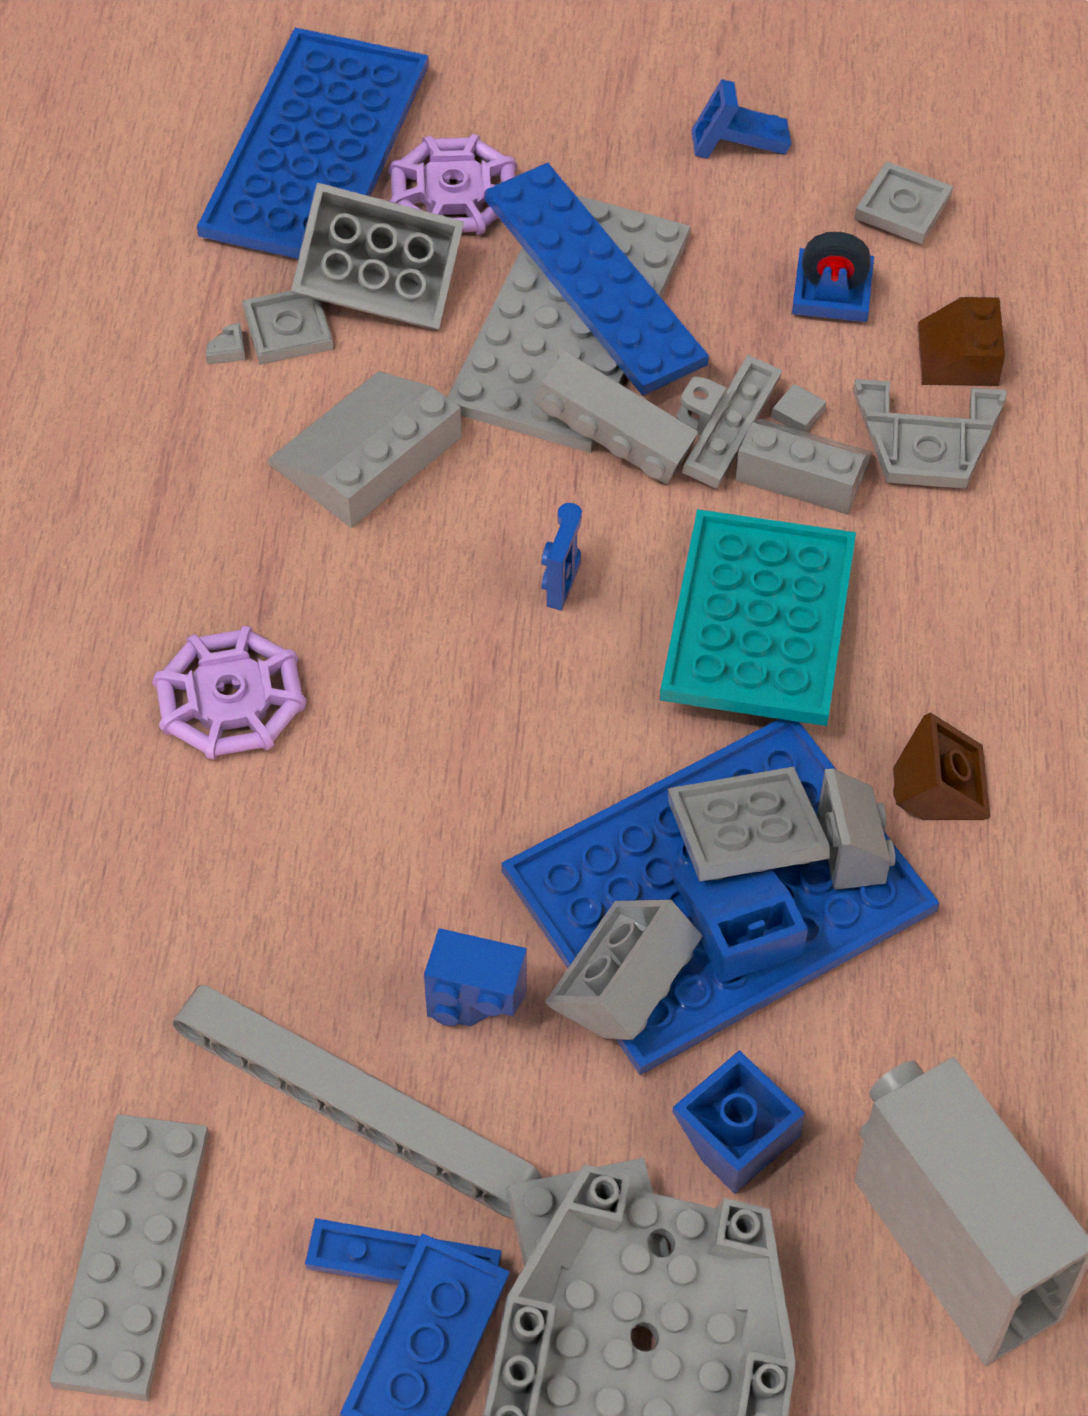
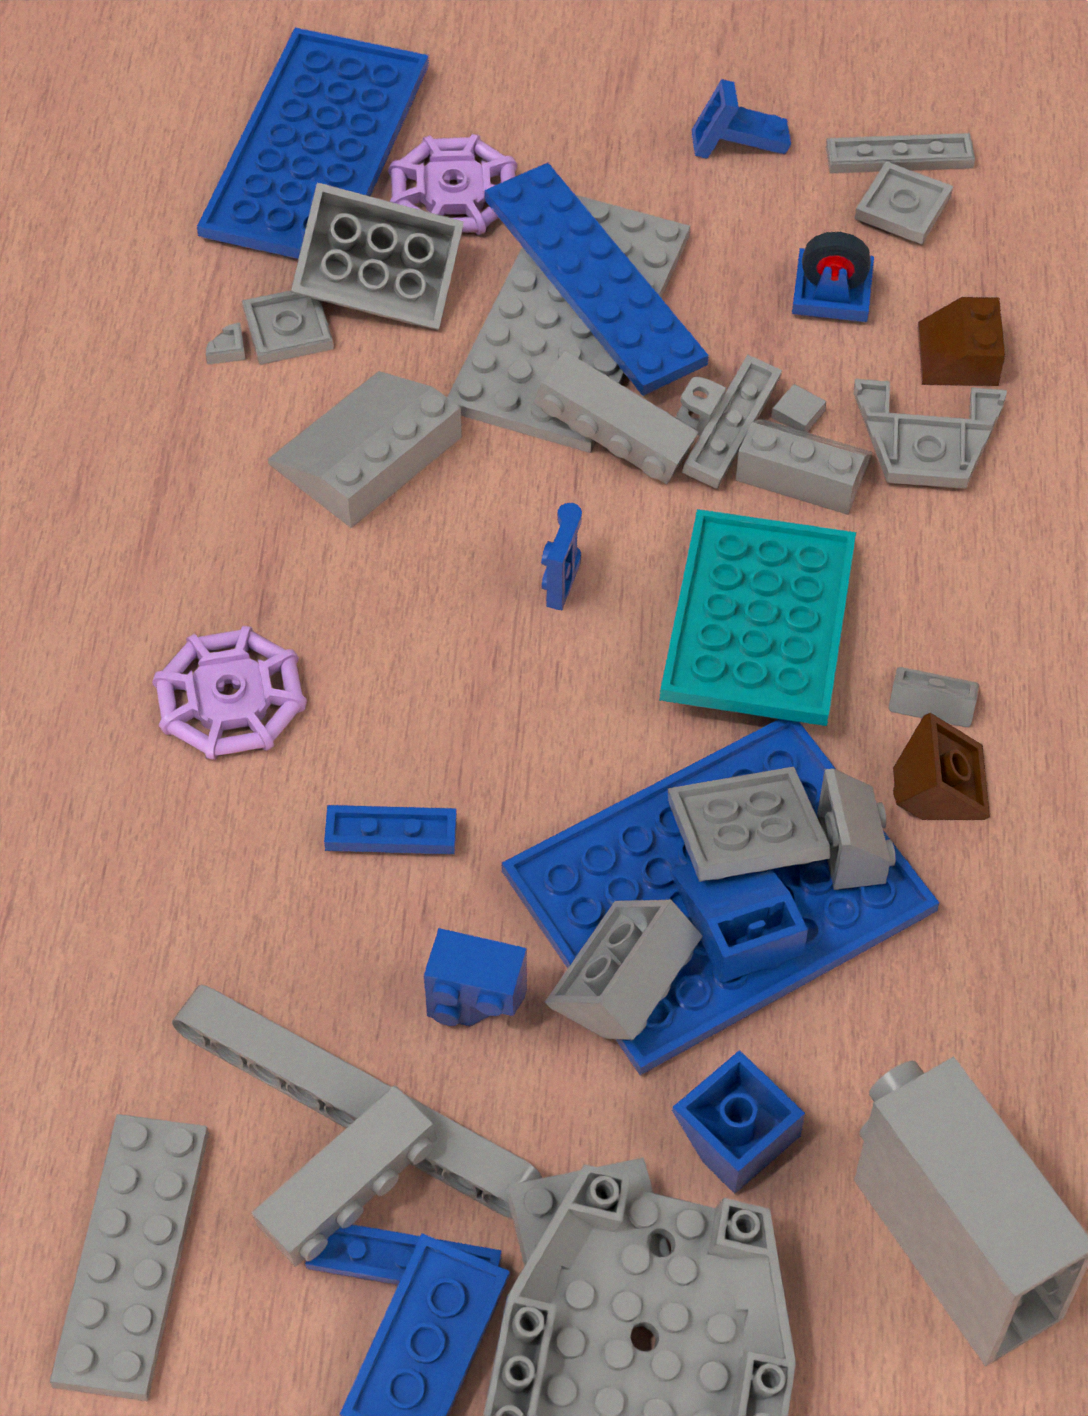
(345, 1177): none -> light grey brick
(390, 829): none -> blue plate
(907, 151): none -> light grey tile
(922, 692): none -> light grey slope

